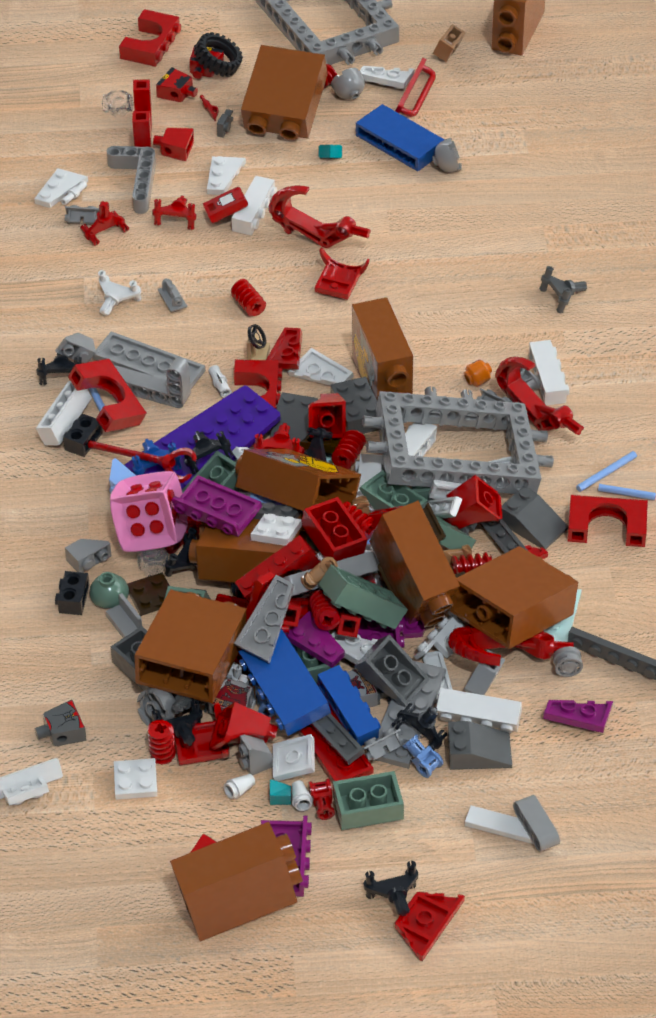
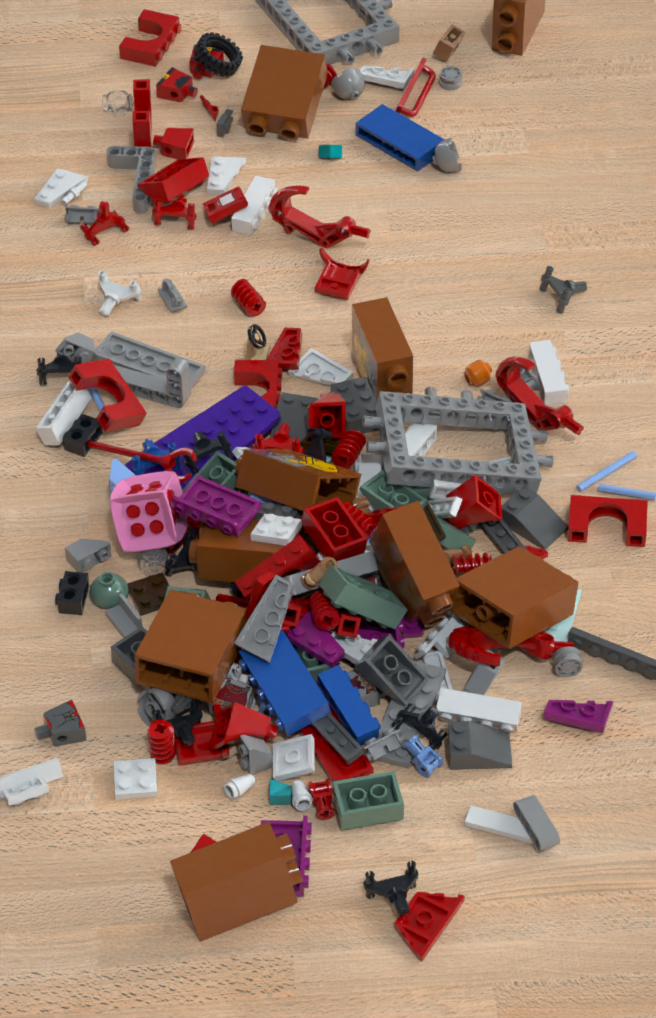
(175, 179): none -> red slope
(216, 375): white pin -> none
(450, 78): none -> light grey wheel

